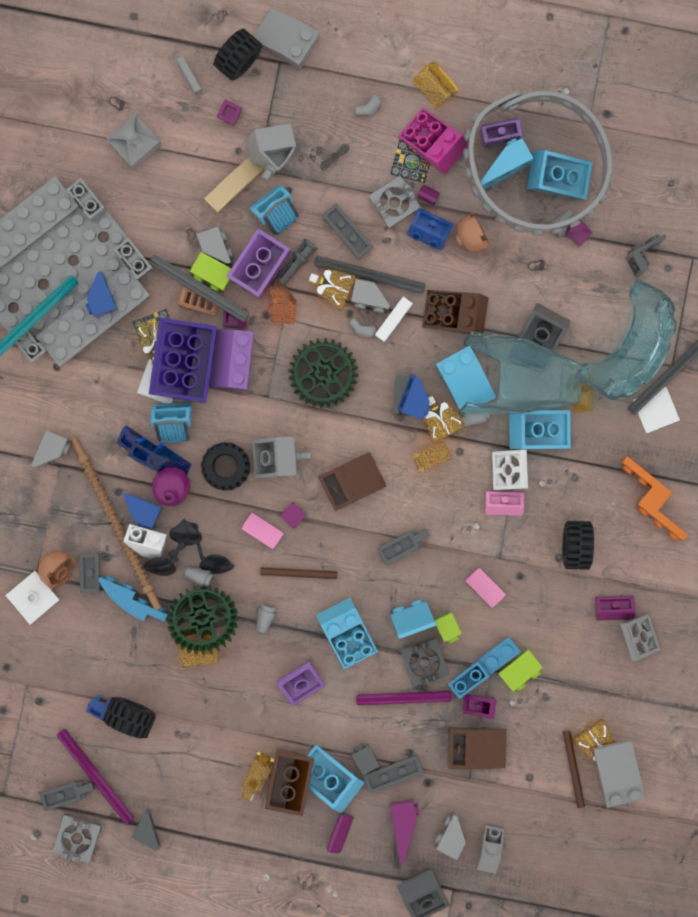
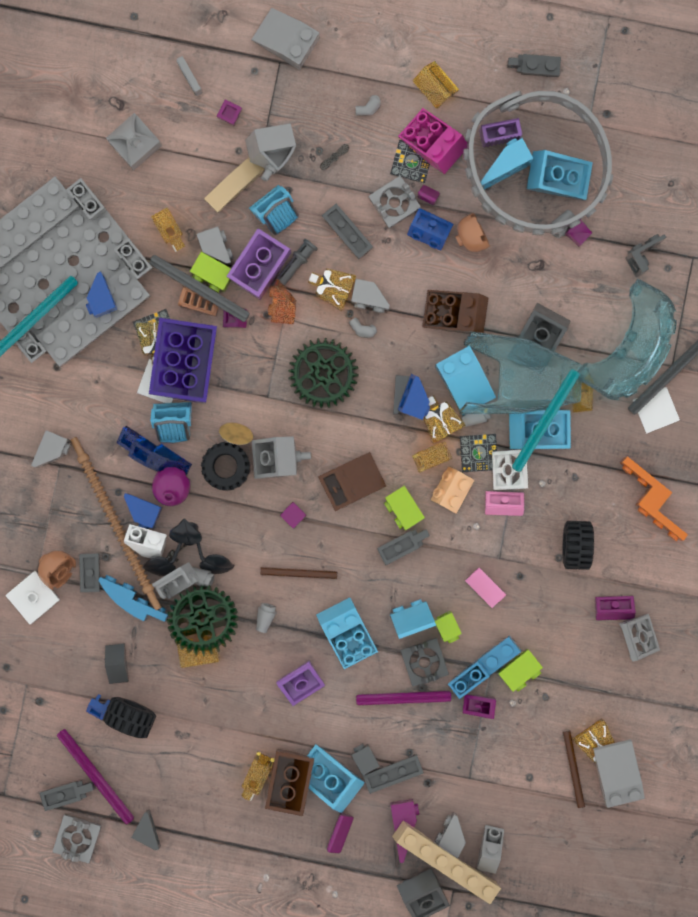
(116, 663): none -> dark grey slope
(165, 220): none -> clear yellow torso
(176, 581): none -> light grey hinge
(232, 359): medium lavender slope -> none
(236, 433): none -> pearl gold sticker
(237, 54): black tyre -> none
(262, 530): bright pink slope -> none
(369, 274): dark grey axle -> none
(393, 319): white piece -> none
(404, 508): none -> lime brick
(437, 857): none -> tan arch
(452, 489): none -> light nougat bracket
(476, 748): reddish brown slope -> none
(477, 452): none -> sticker
(536, 65): none -> dark grey hinge
(545, 420): none -> teal axle

